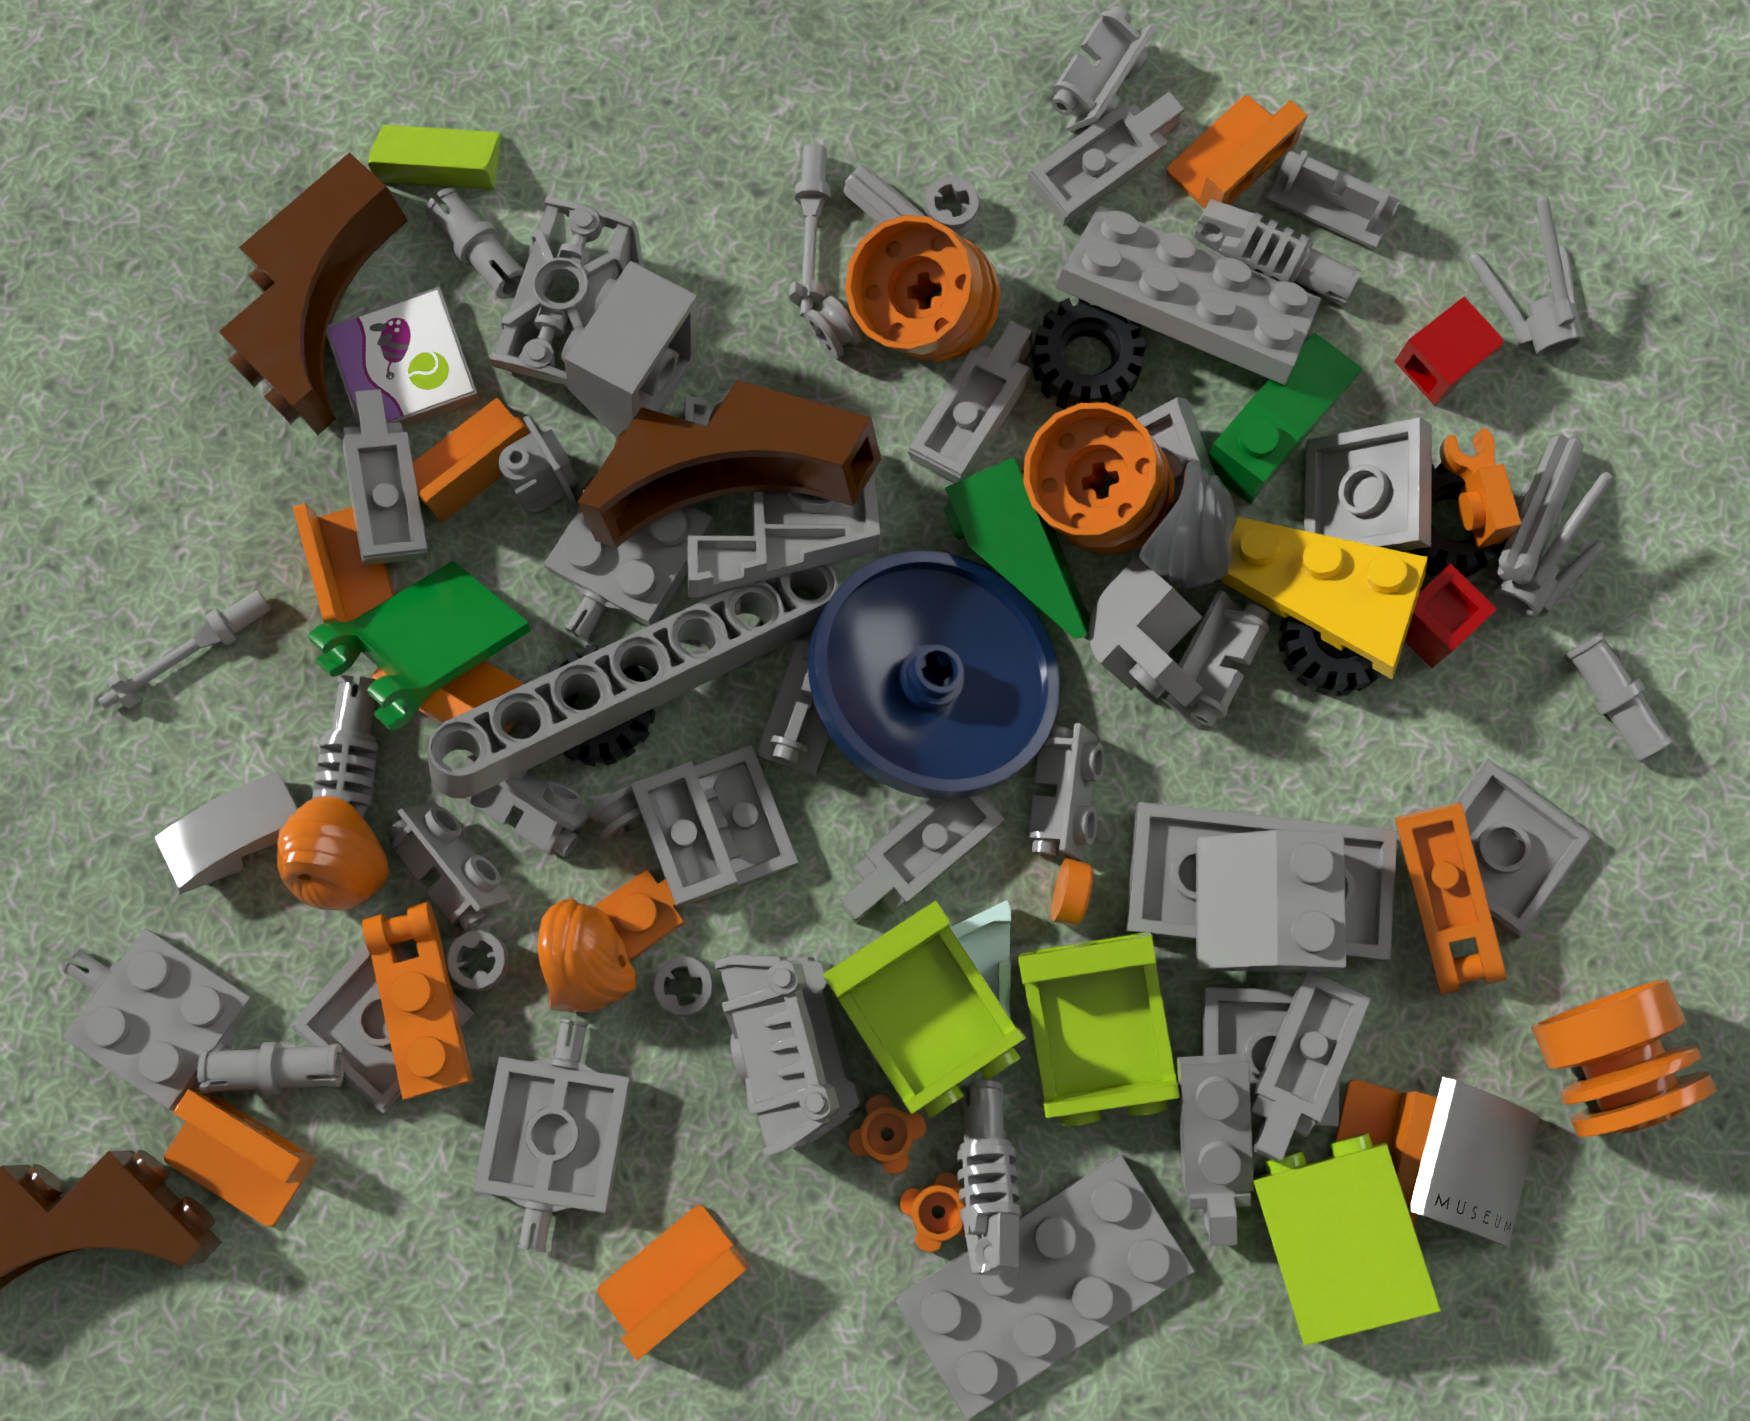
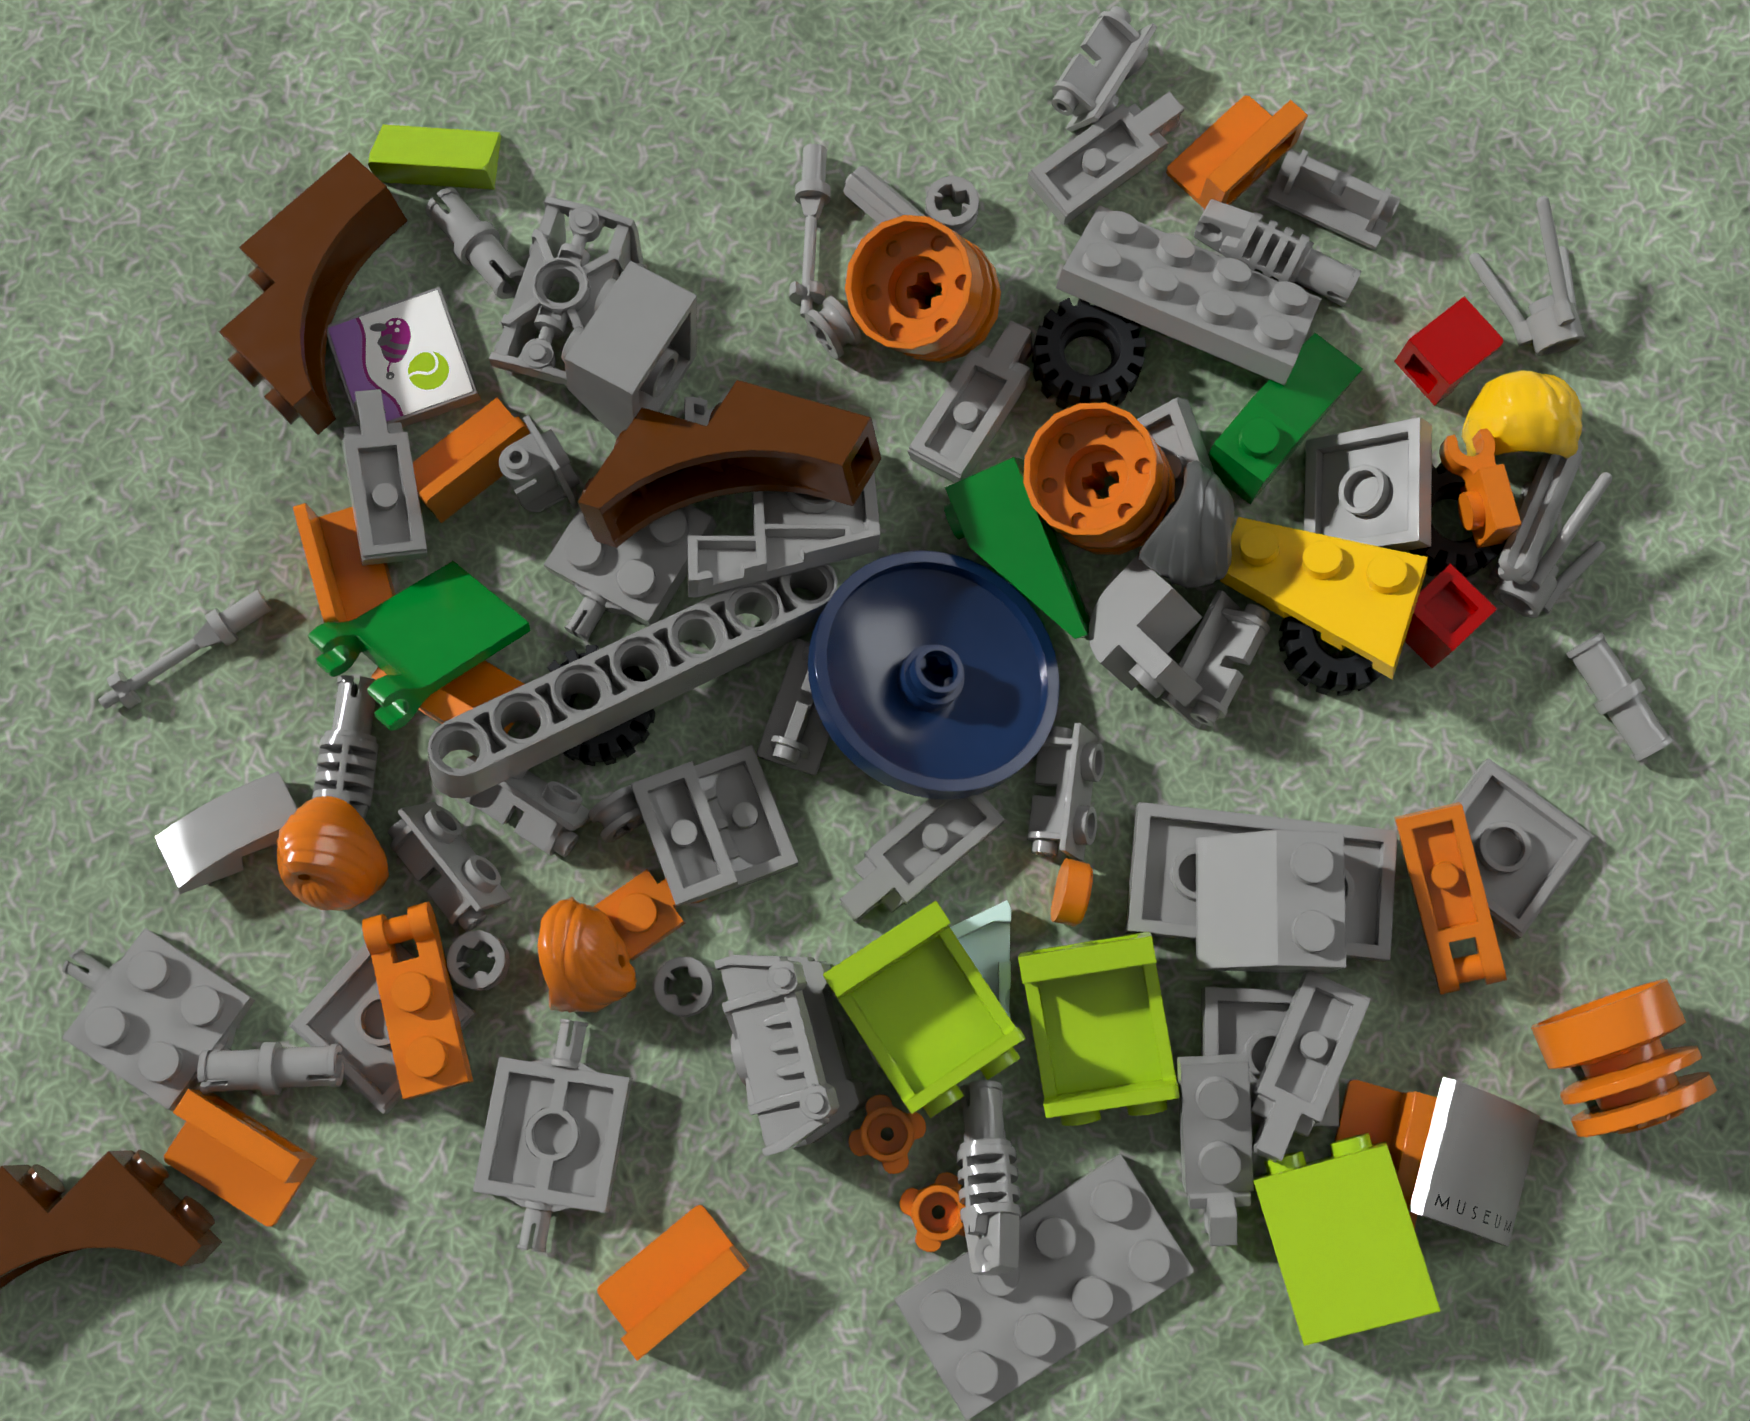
(1526, 414): none -> yellow hair

